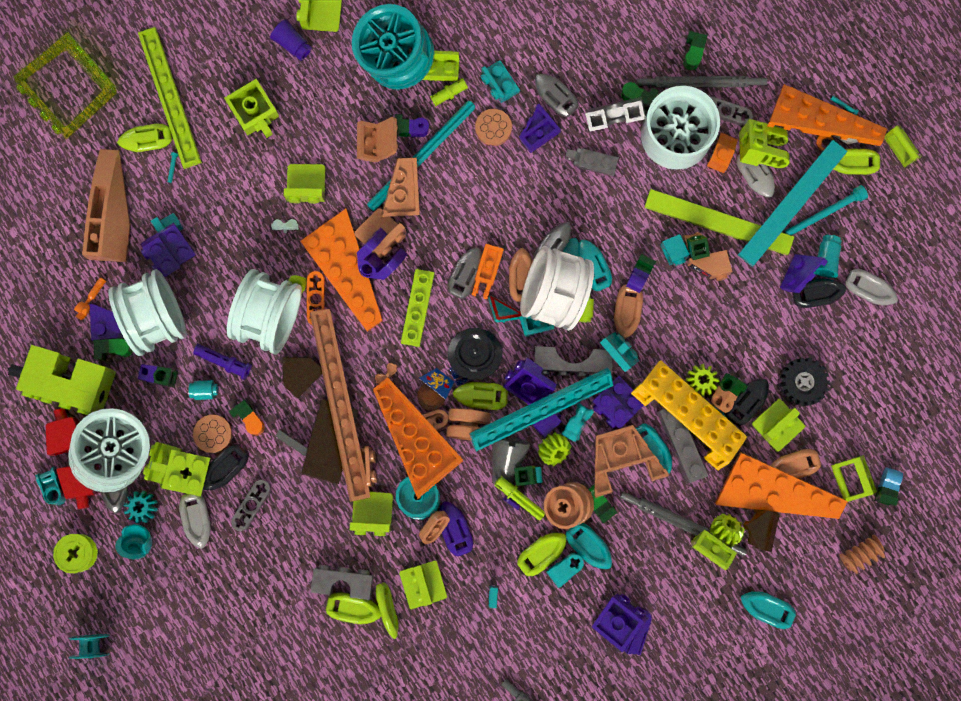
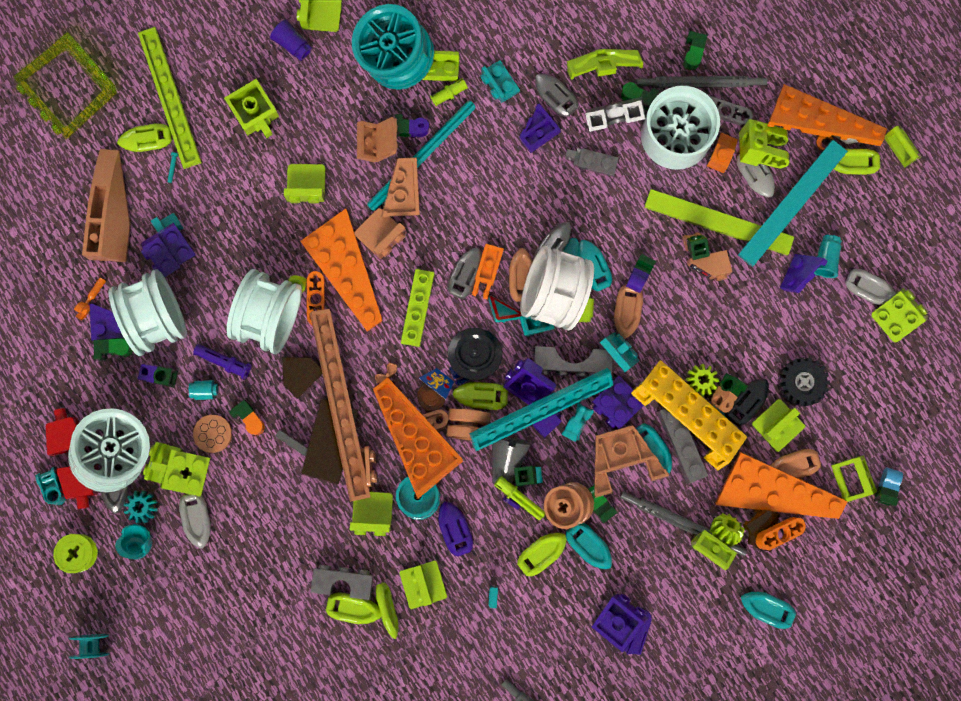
(47, 381): lime piece -> none
(225, 467): black piece -> none
(239, 515): flat silver beam -> none
(279, 225): light aqua piece -> none
(377, 269): dark purple piece -> none
(434, 527): nougat plate -> none
(493, 127): nougat tile -> none
(554, 449): lime gear -> none
(562, 571): teal piece -> none
(603, 61): none -> lime plate
(675, 250): teal brick -> none
(772, 532): none -> orange beam
(820, 293): black piece -> none
(844, 105): teal piece -> none
(858, 194): teal piece -> none
(863, 554): nougat piece -> none
(900, 315): none -> lime bracket

